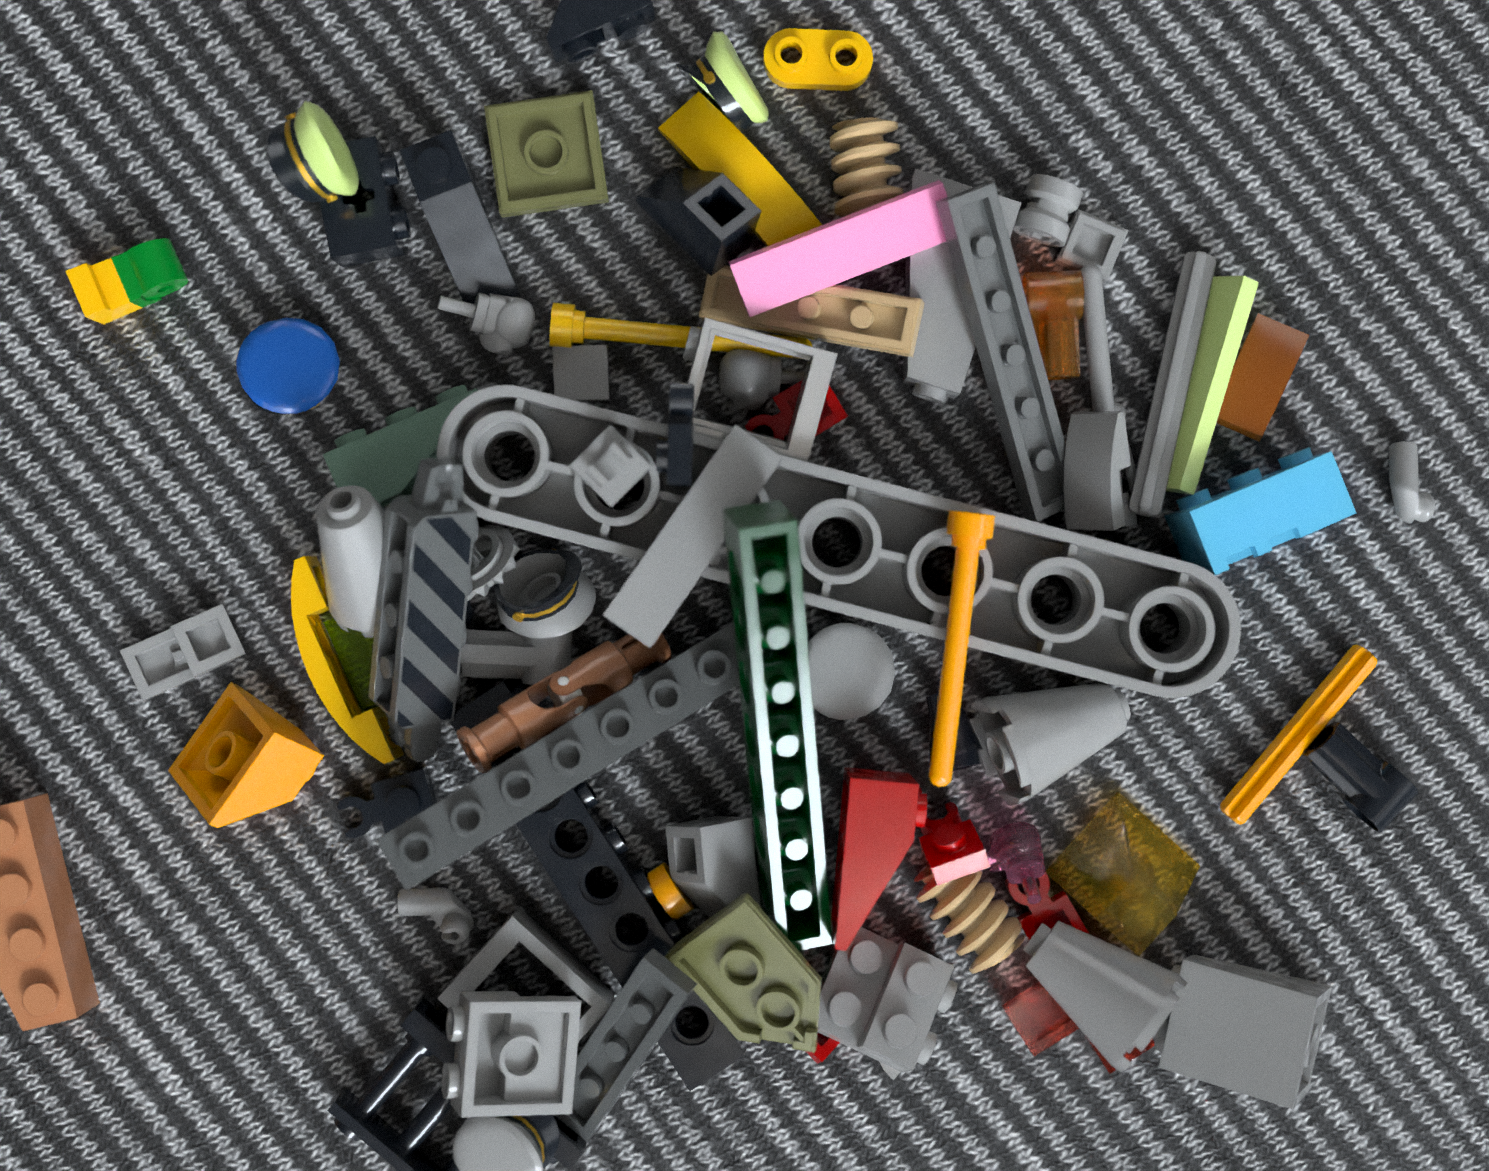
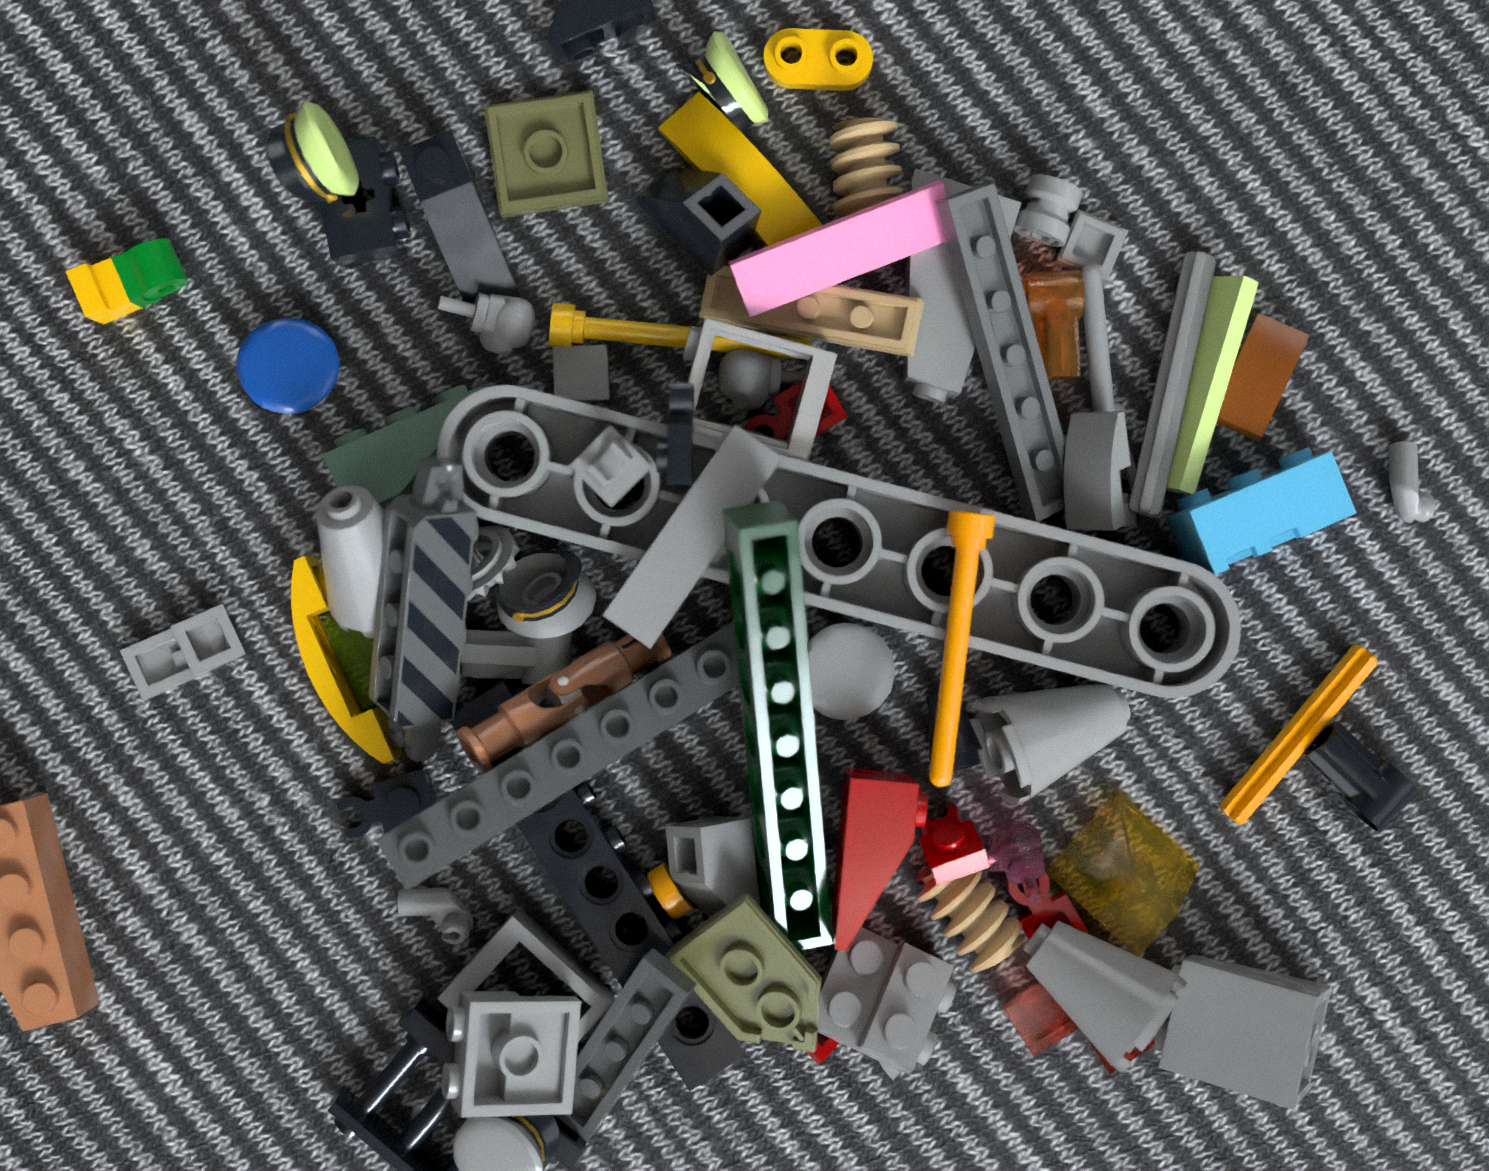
(243, 760): light orange slope -> none

